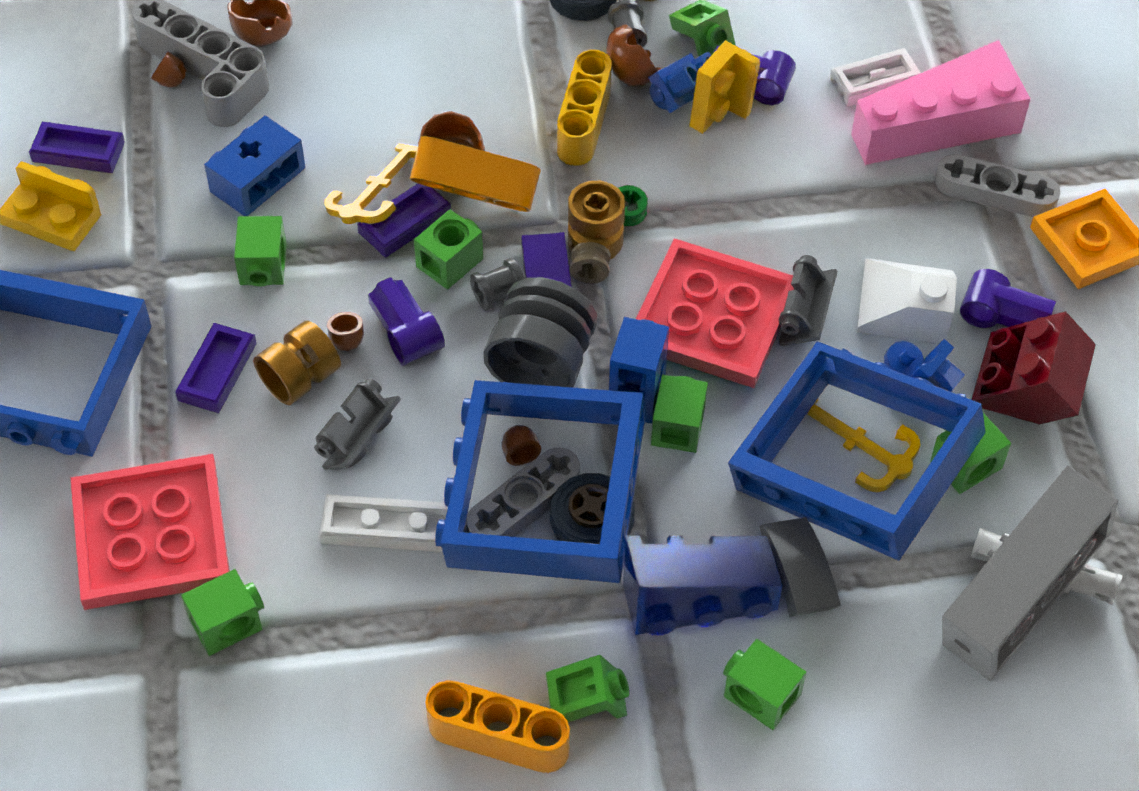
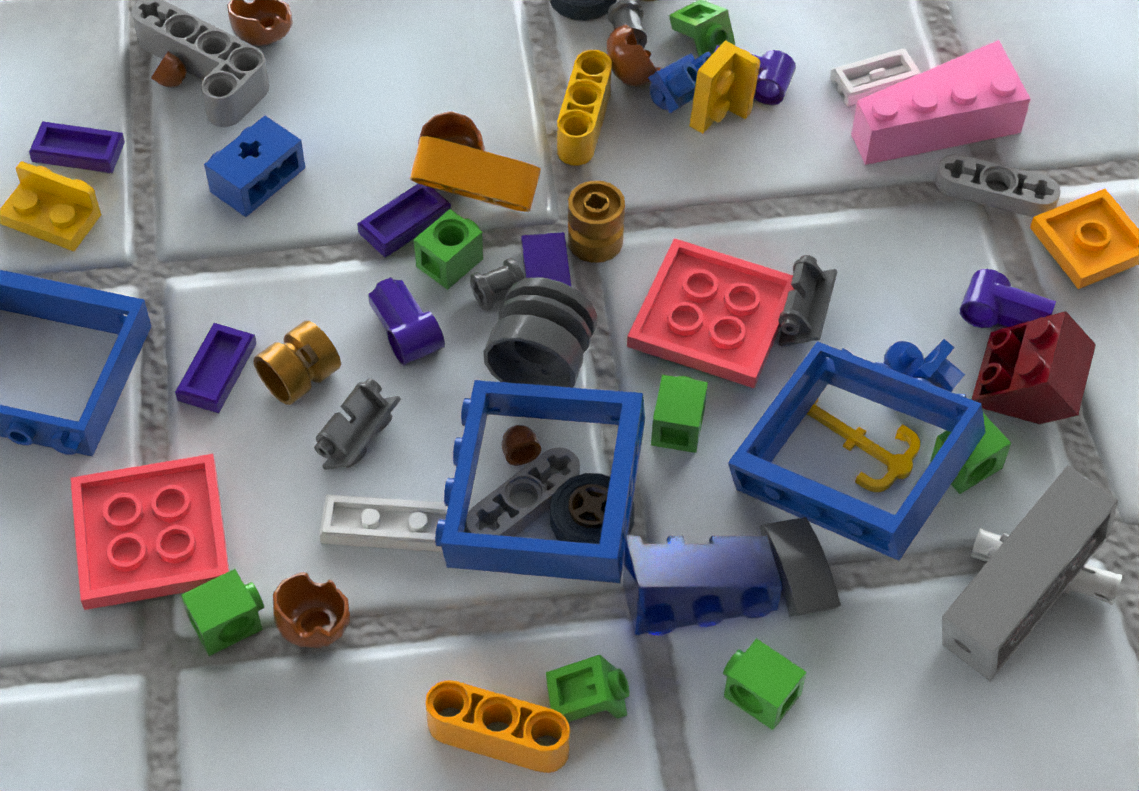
(260, 250): bright green brick -> none
(310, 611): none -> dark orange hair
(345, 330): dark orange hinge -> none
(355, 212): yellow piece -> none
(590, 262): dark tan bush -> none
(637, 196): green bush -> none
(640, 360): blue brick -> none
(906, 301): white slope -> none

